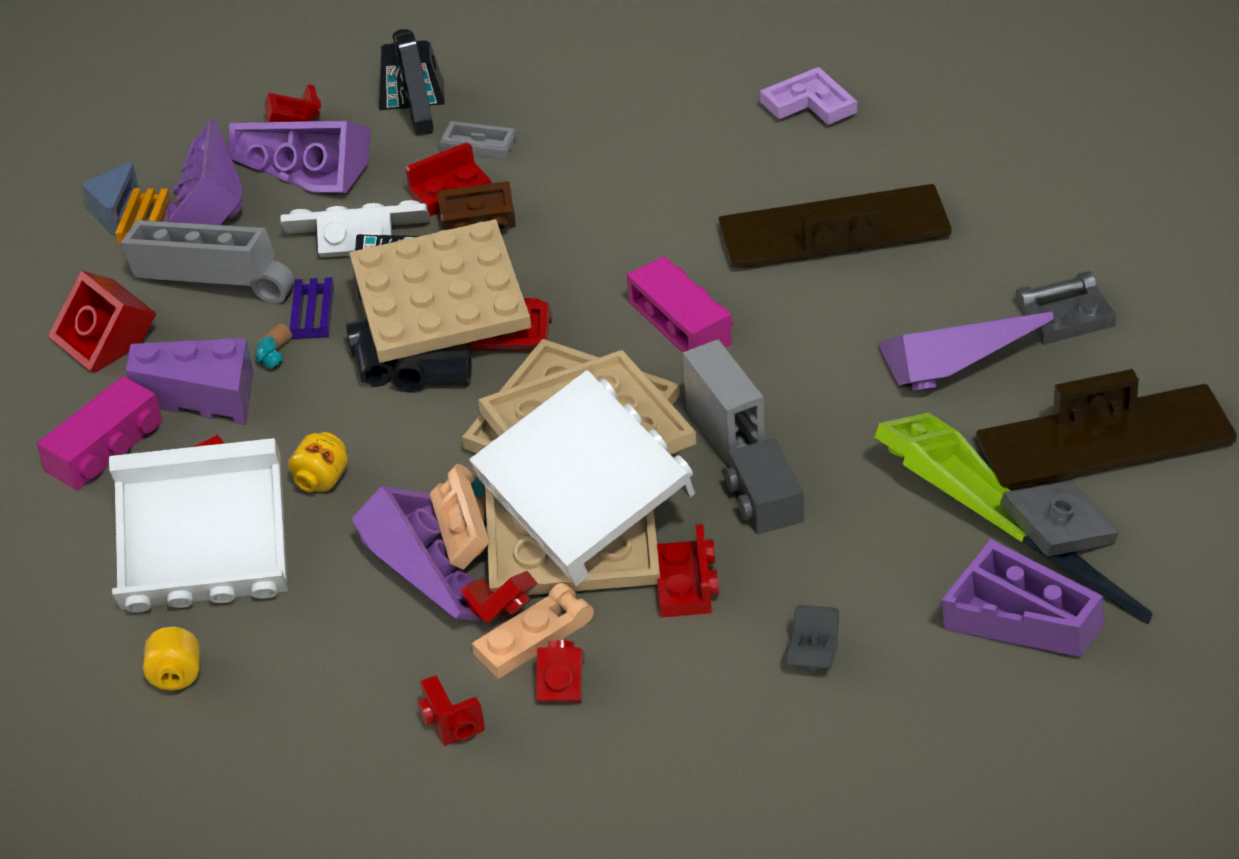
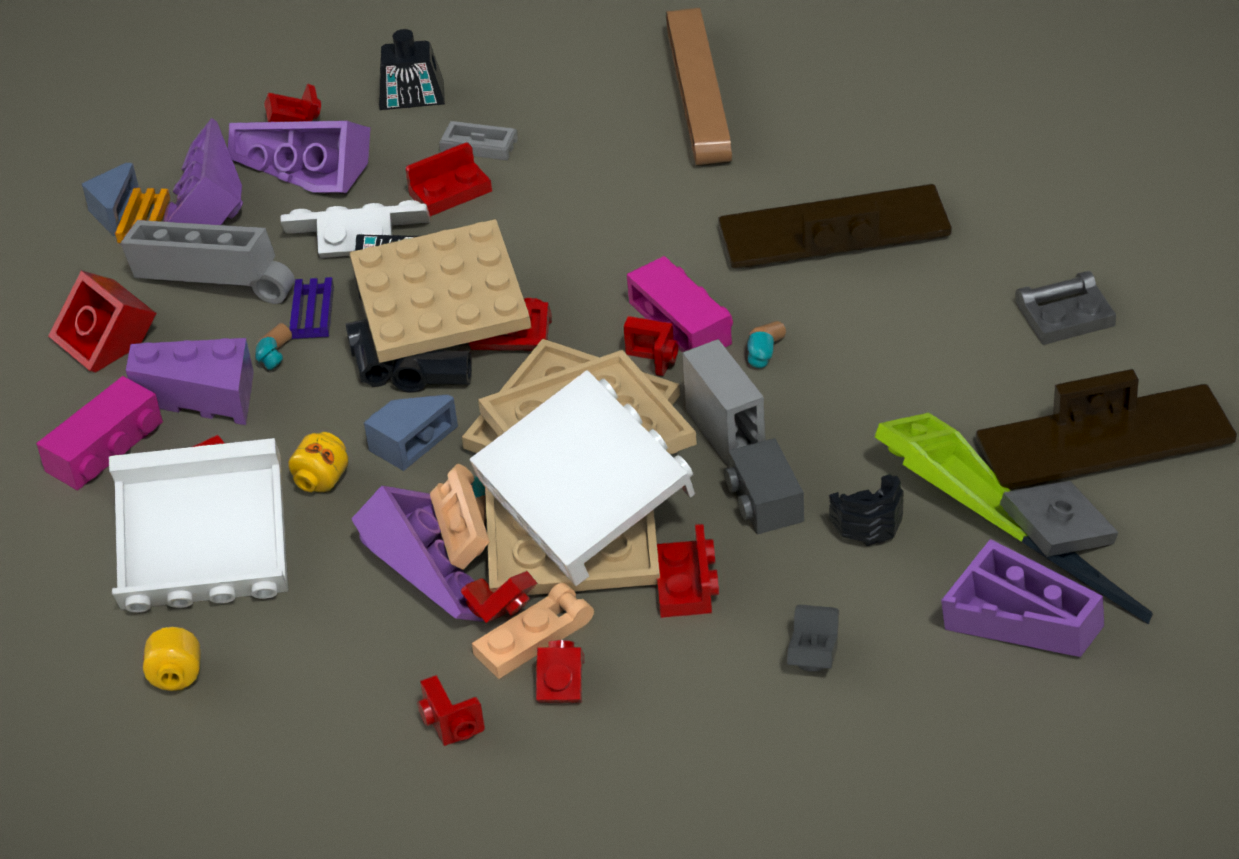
(410, 428): none -> sand blue slope
(414, 82): black beam -> none
(477, 204): reddish brown bracket -> none
(651, 341): none -> red bracket
(698, 87): none -> medium nougat beam
(761, 343): none -> teal arm
(811, 90): lavender plate -> none
(869, 515): none -> black hair
(942, 352): medium lavender wedge -> none

